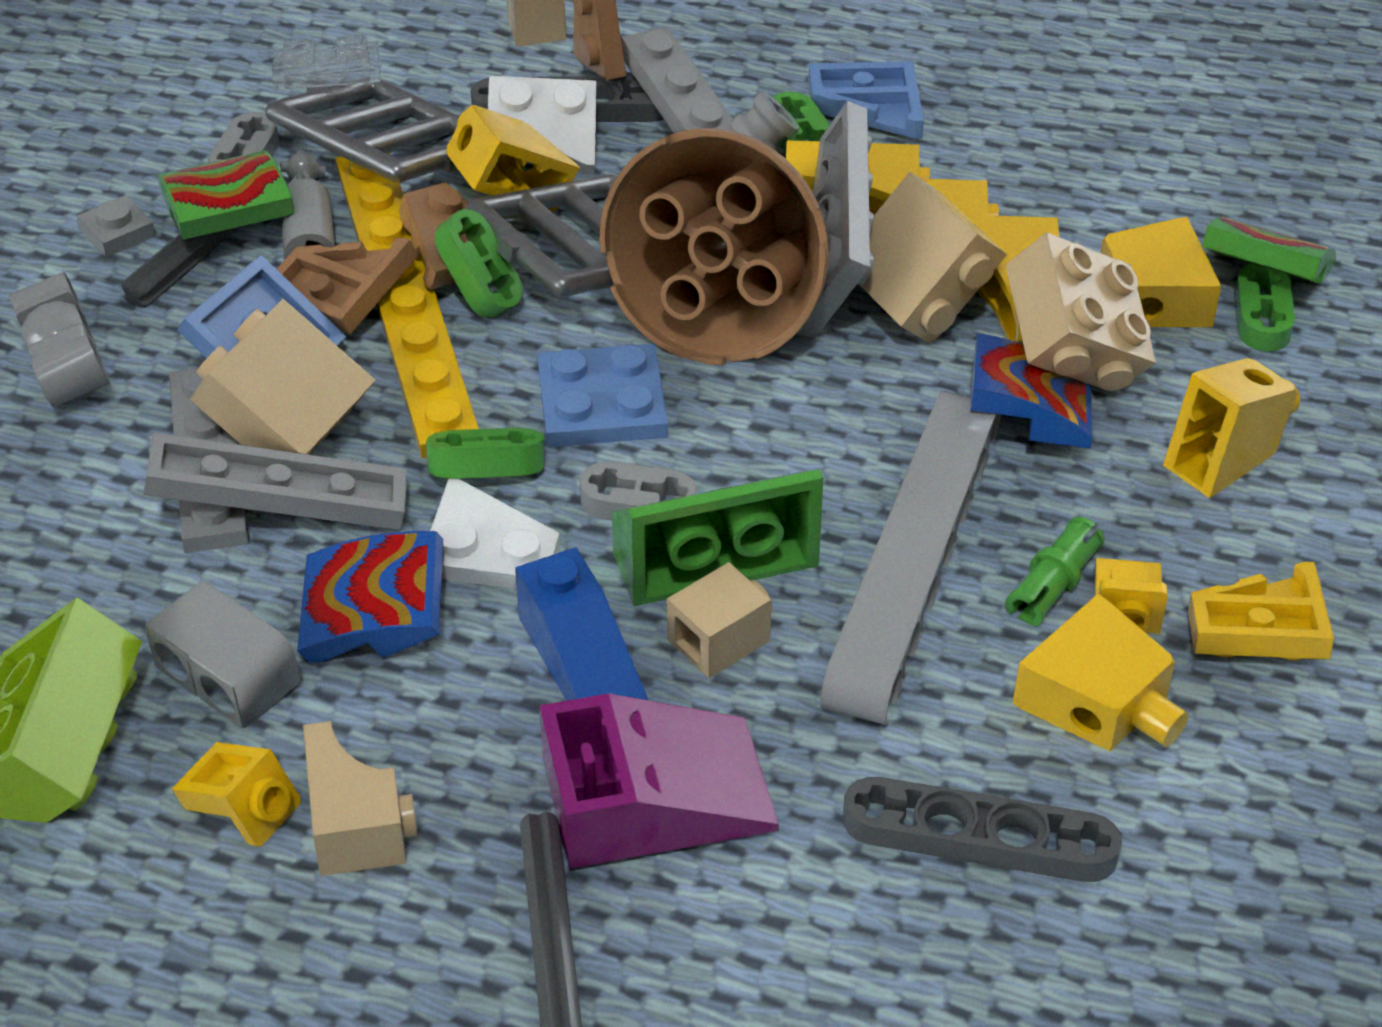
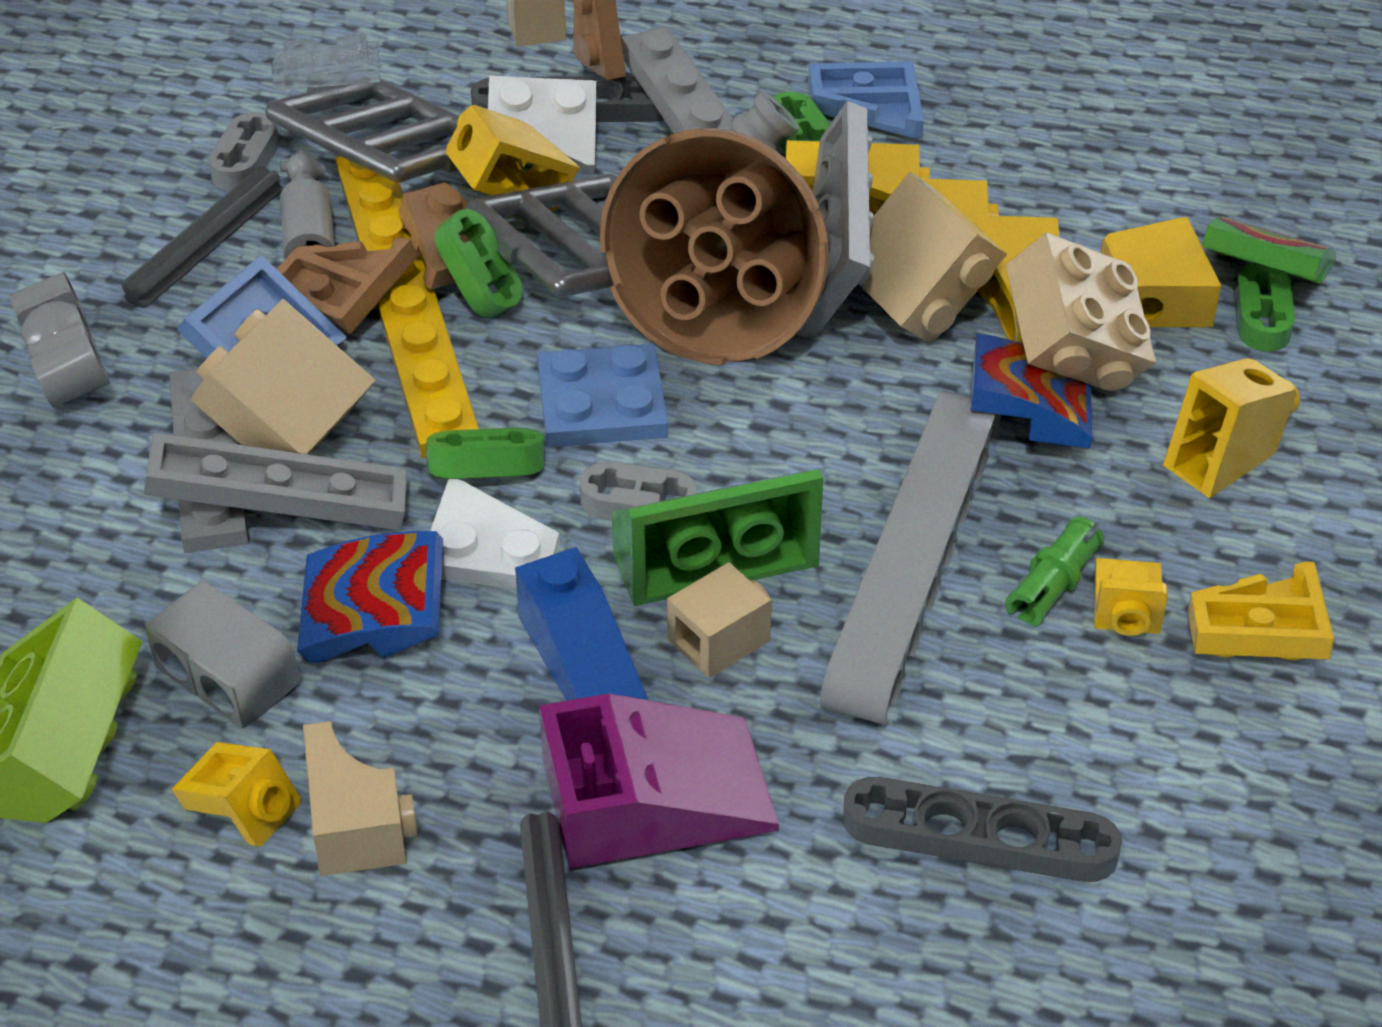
(115, 225): light grey plate -> none
(226, 194): slope -> none
(1101, 679): yellow torso -> none

